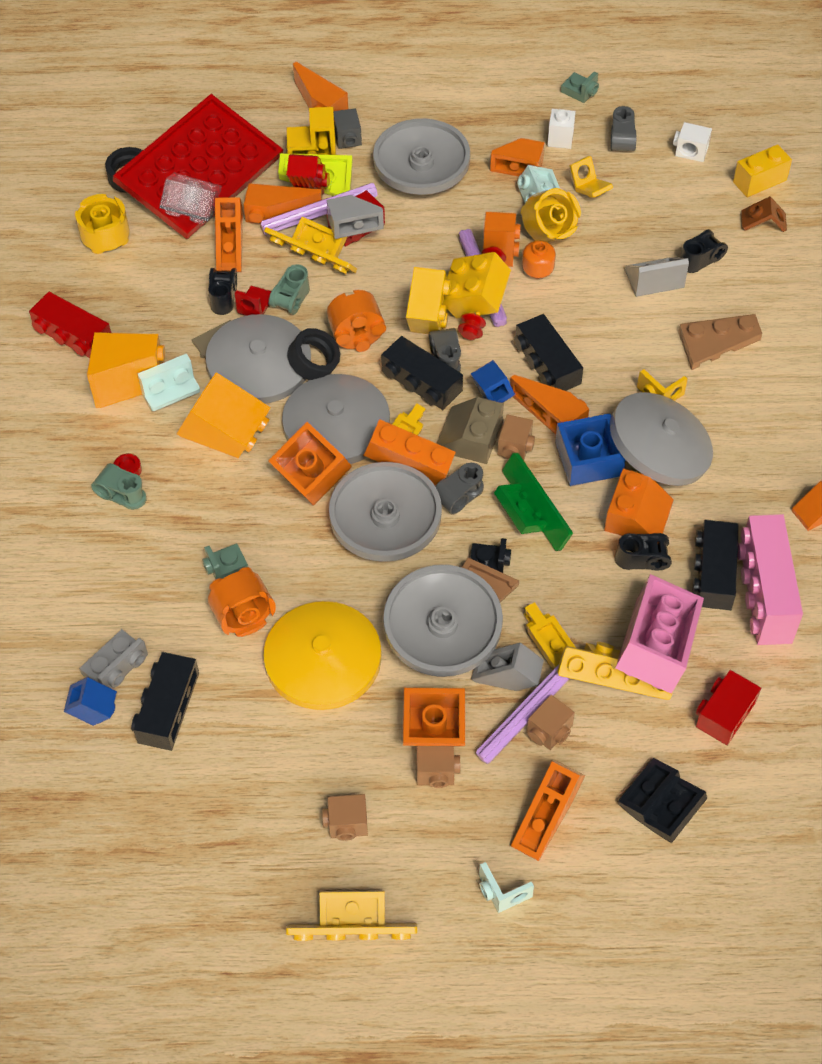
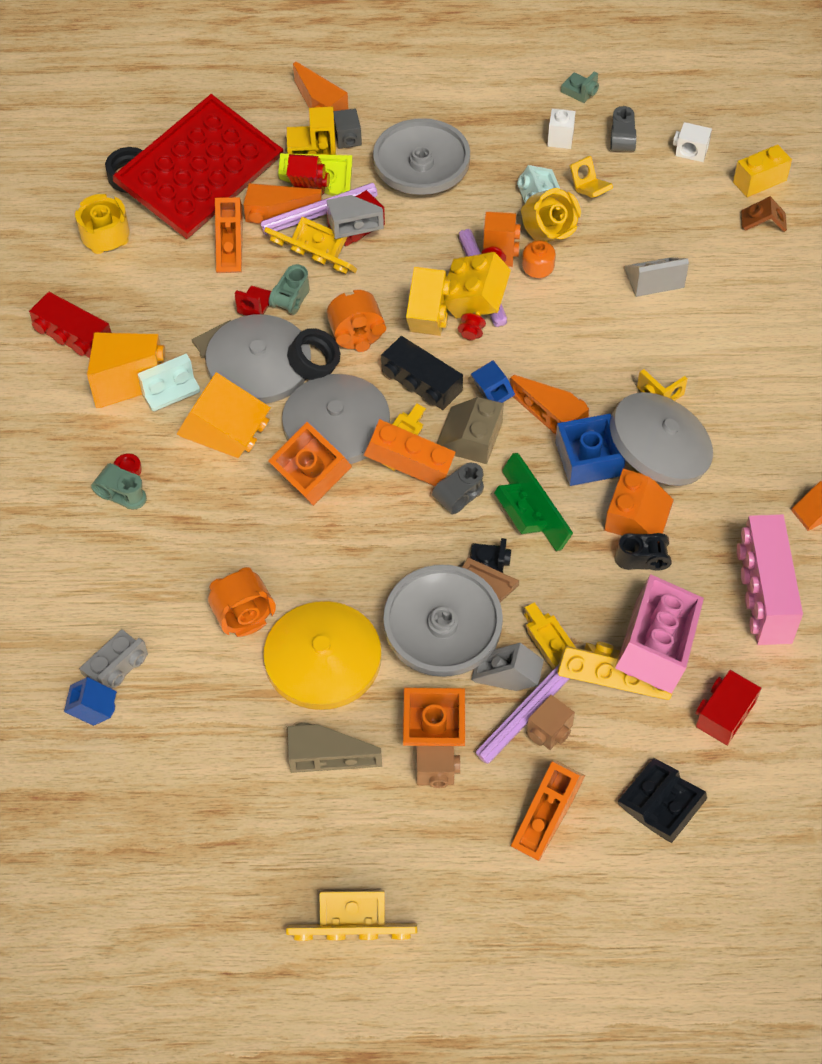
(165, 701): black brick -> none
(189, 197): clear slope -> none
(222, 289): black piece -> none
(223, 561): sand green bracket -> none
(325, 749): none -> dark tan slope
(346, 816): medium nougat brick -> none
(385, 511): light grey dish -> none
(446, 347): dark grey piece -> none
(492, 891): light aqua bracket -> none
(516, 155): orange slope -> none
(516, 437): medium nougat brick -> none
(548, 353): black brick -> none
(703, 251): black piece -> none
(714, 337): medium nougat wing -> none
(716, 564): black brick -> none

